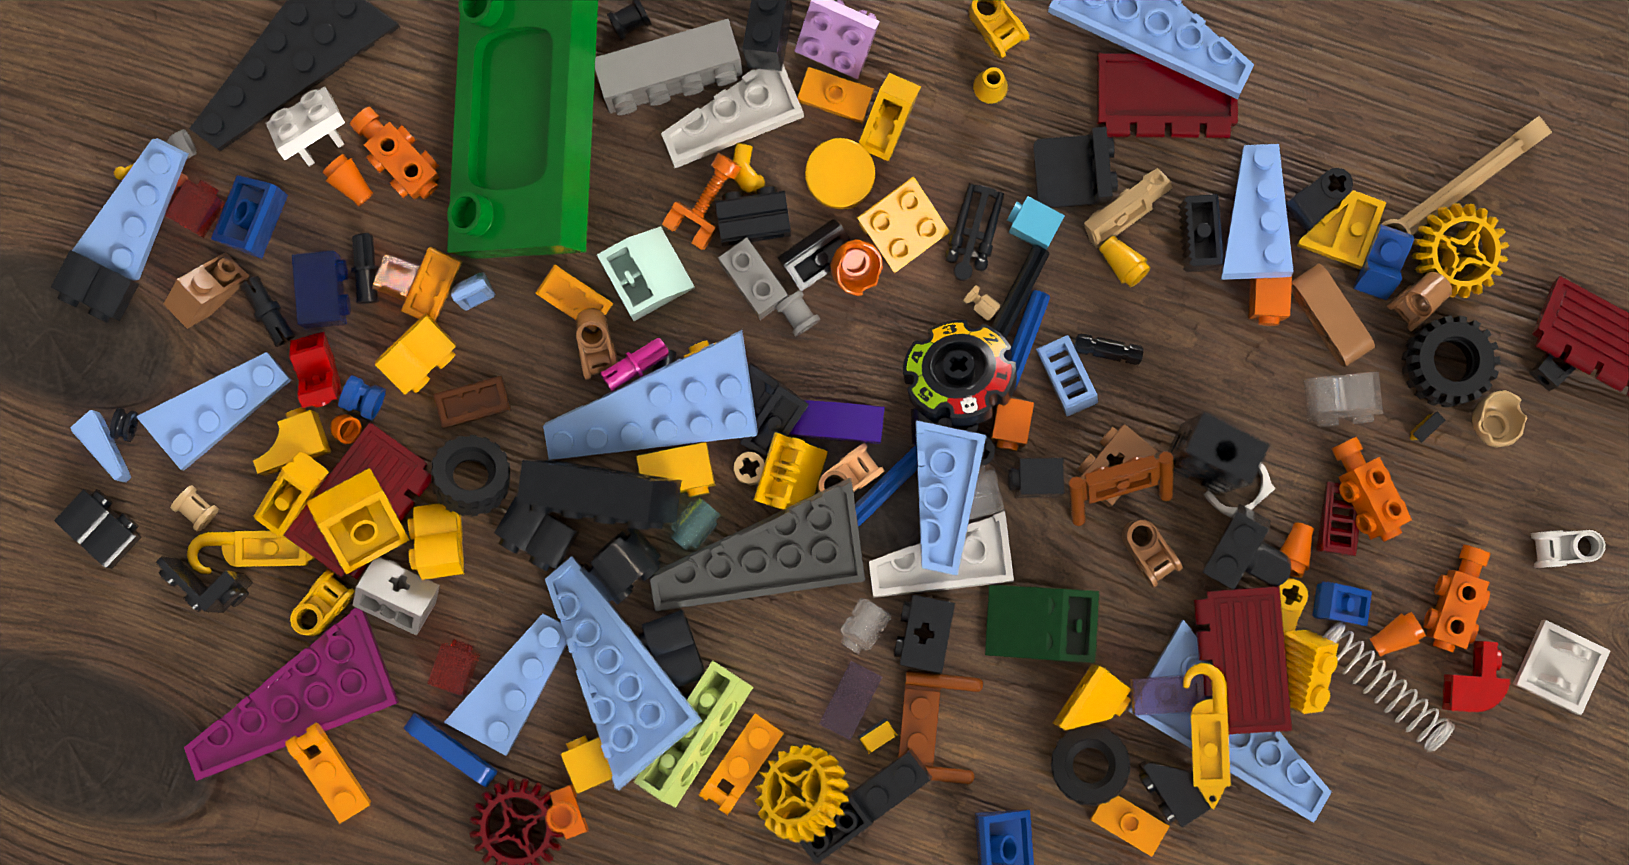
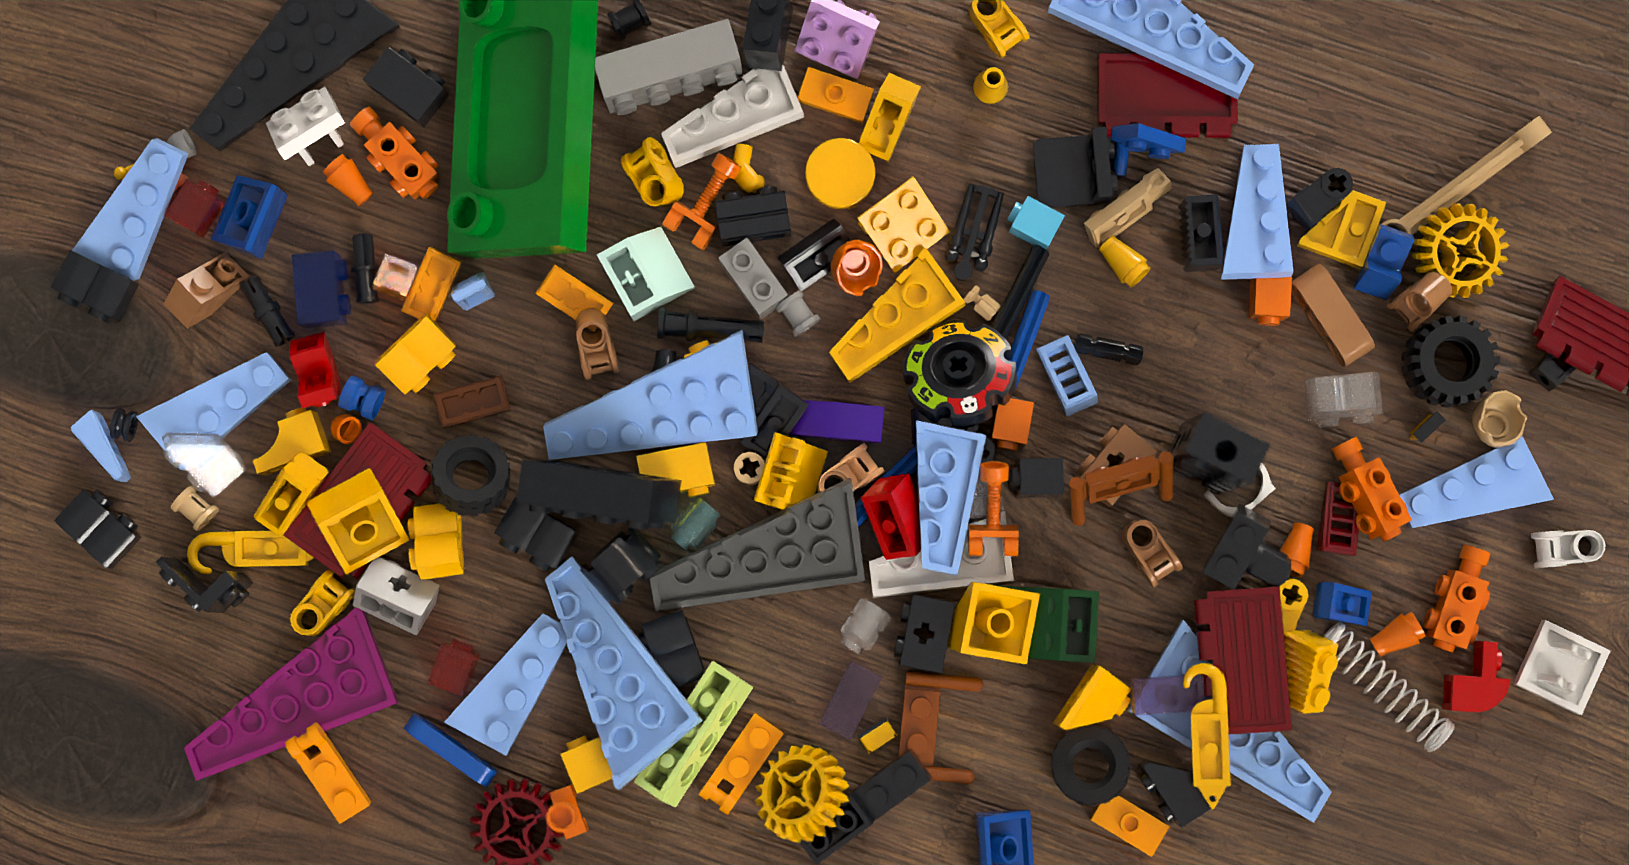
(206, 458): none -> clear slope
(406, 86): none -> black brick
(635, 364): dark pink axle -> none
(648, 169): none -> yellow piece
(693, 325): none -> black pin
(894, 515): none -> red brick
(901, 315): none -> yellow wing
(994, 474): none -> orange bar
(994, 622): none -> yellow slope
(1140, 139): none -> blue plate
(1483, 485): none -> light blue wing

